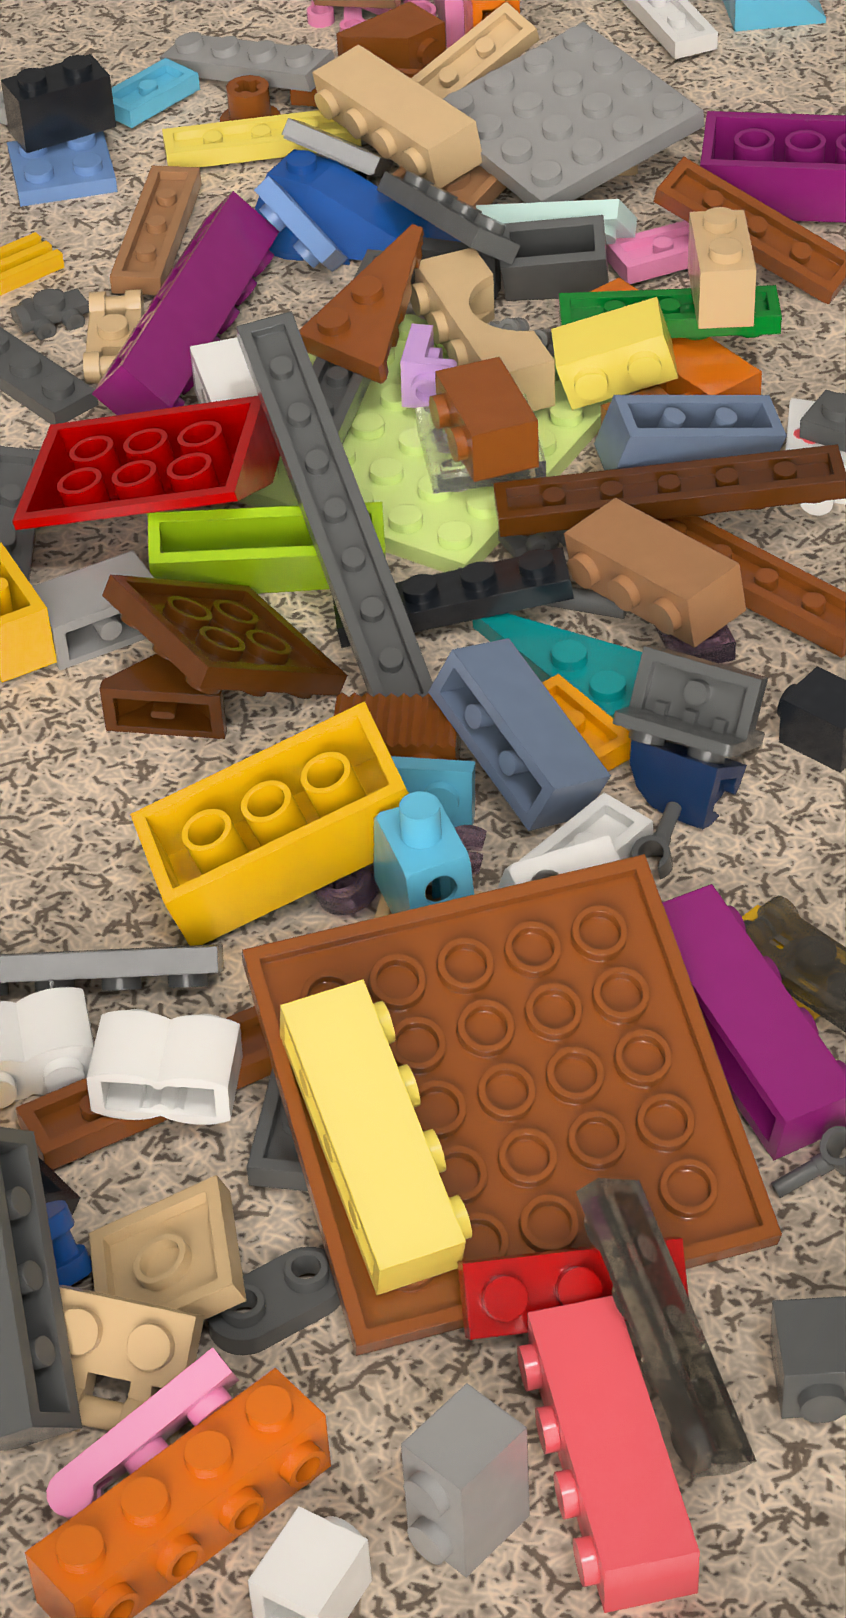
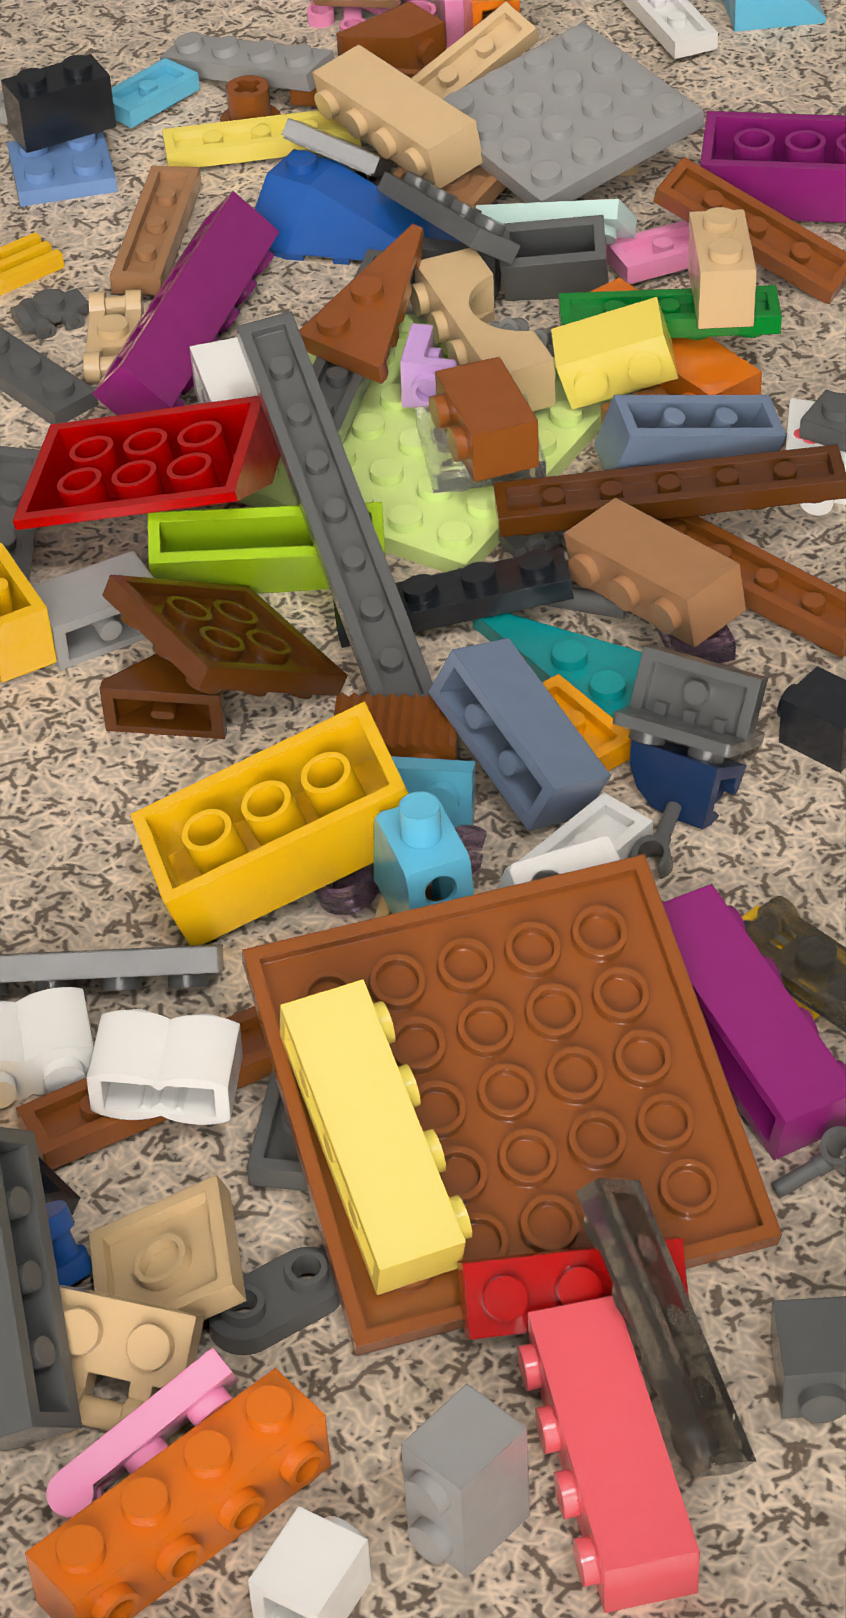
(284, 211): medium blue plate -> none

